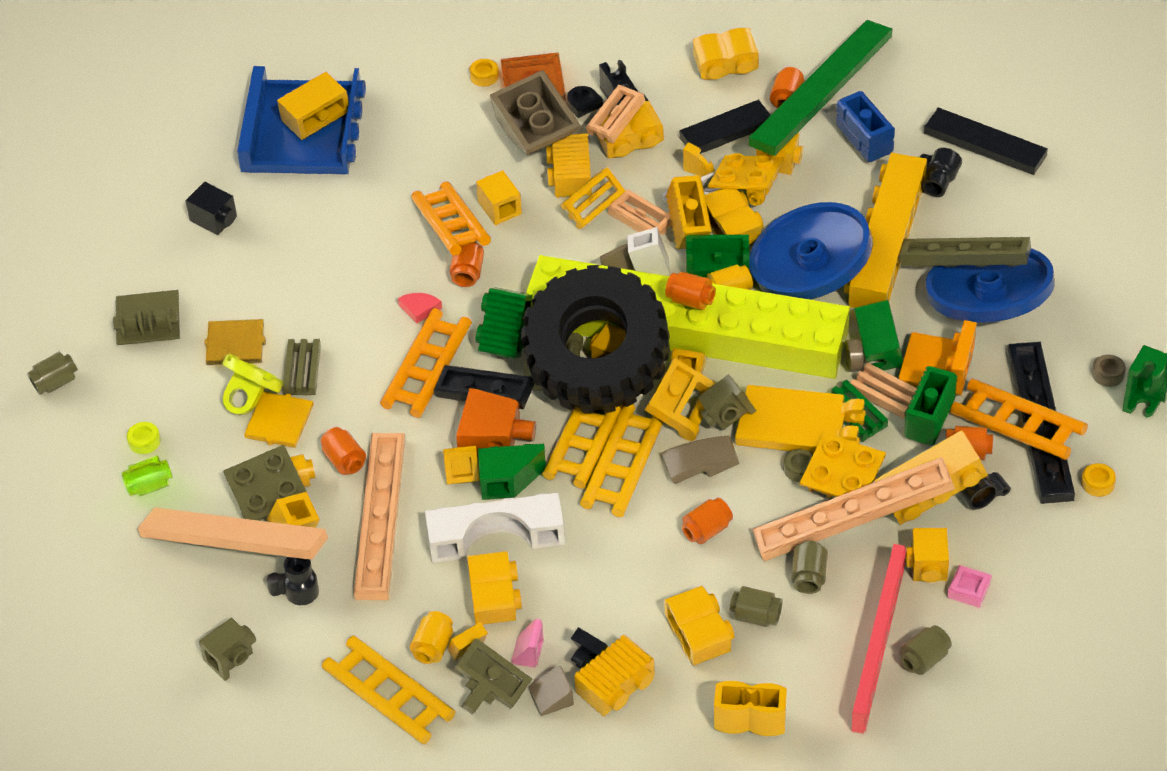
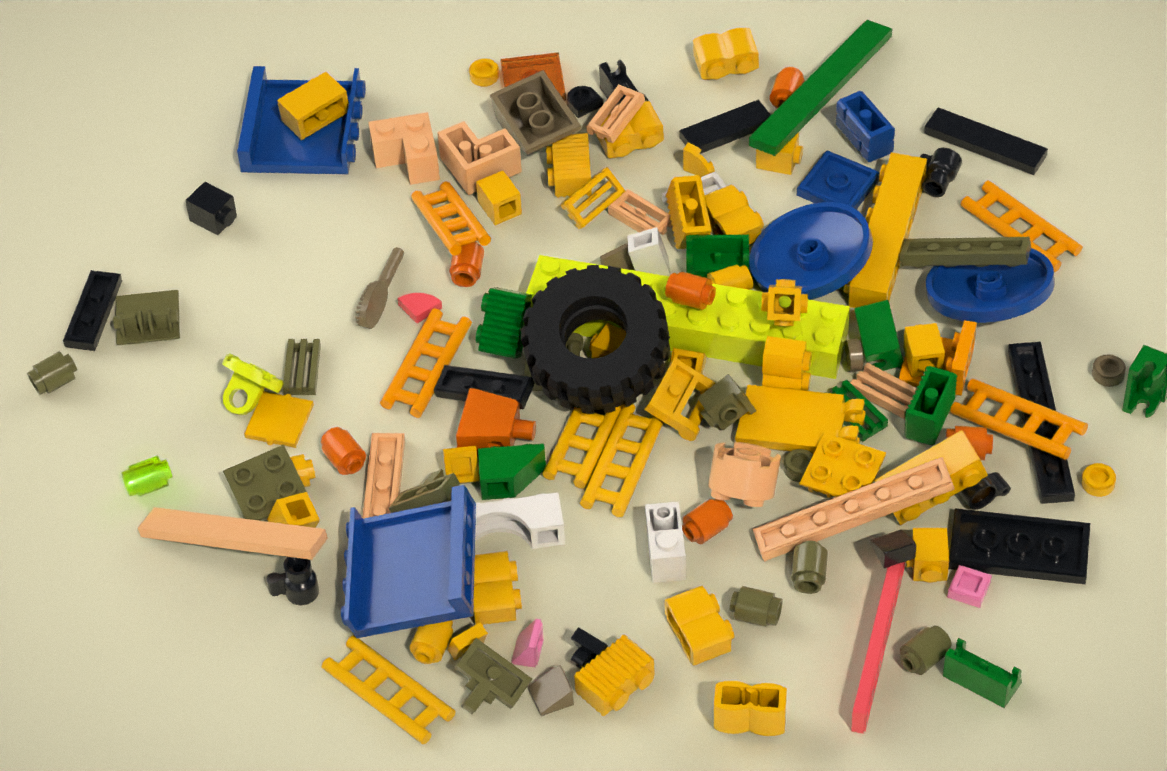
(92, 310): none -> black tile
(143, 437): neon yellow tile -> none
(227, 647): olive brick -> none
(236, 337): clear yellow piece -> none
(377, 293): none -> dark tan piece
(406, 141): none -> light nougat brick
(410, 566): none -> panel
(434, 490): none -> olive hinge
(474, 158): none -> light nougat brick
(665, 542): none -> white slope
(702, 455): dark tan slope -> none
(744, 473): none -> light nougat brick
(748, 173): yellow hinge -> none
(781, 315): none -> yellow brick
(786, 364): none -> yellow brick
(838, 181): none -> blue tile
(894, 548): none -> black slope
(923, 348): none -> yellow brick
(980, 675): none -> green hinge
(1017, 210): none -> light orange bar
(1020, 546): none -> black tile

